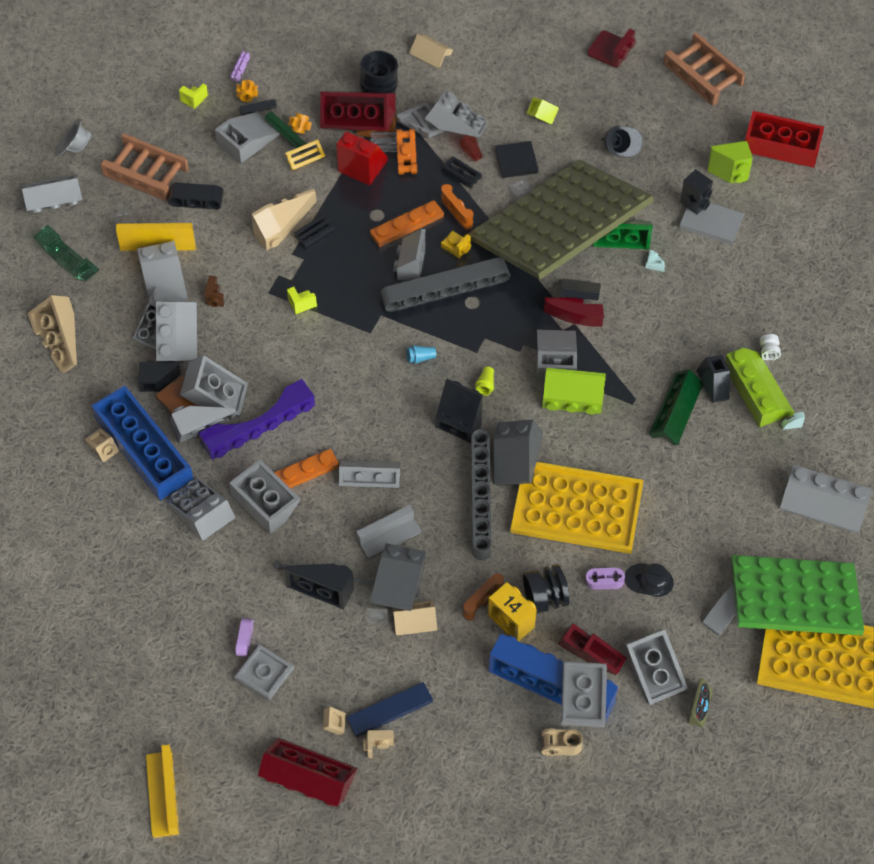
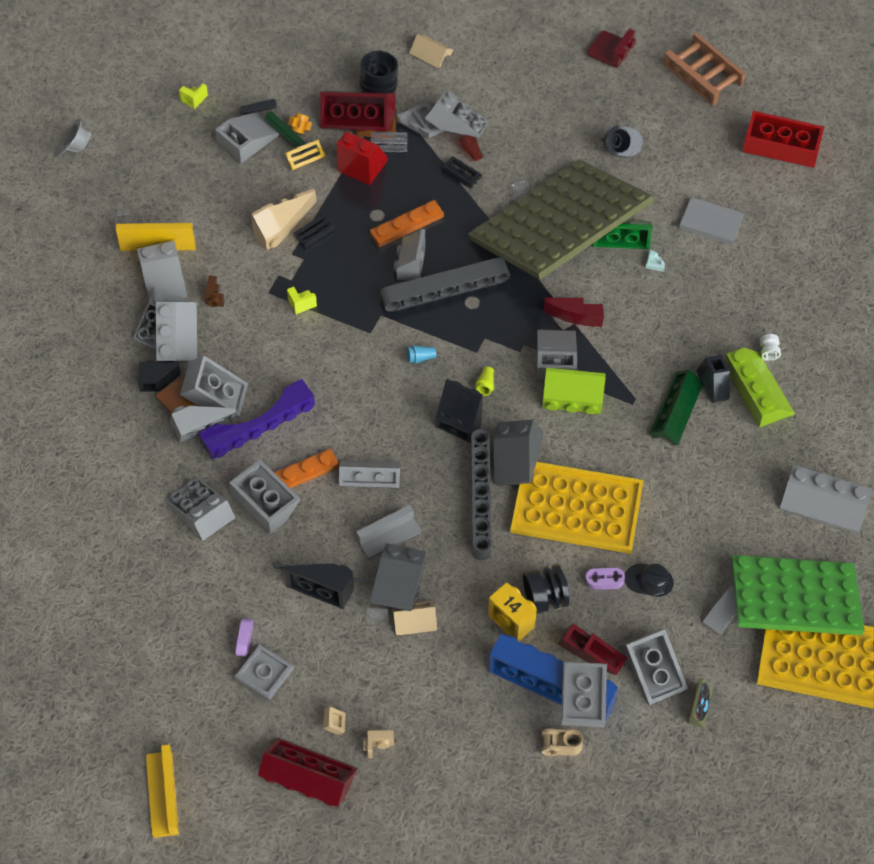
(52, 193): light grey slope -> none
(56, 325): tan wedge -> none
(64, 255): clear green slope -> none
(102, 444): tan bracket -> none
(142, 442): blue brick -> none
(144, 182): nougat fence -> none
(196, 196): black beam -> none
(239, 66): lavender axle -> none
(247, 90): light orange gear -> none
(389, 709): dark blue tile -> none
(406, 151): orange plate -> none
(456, 207): orange plate -> none
(456, 244): yellow bracket -> none
(481, 596): dark orange plate -> none
(516, 159): black tile -> none
(542, 110): neon yellow panel -> none
(580, 289): black tile -> none
(696, 192): black brick -> none
(730, 161): lime slope -> none
(794, 422): light aqua tile -> none

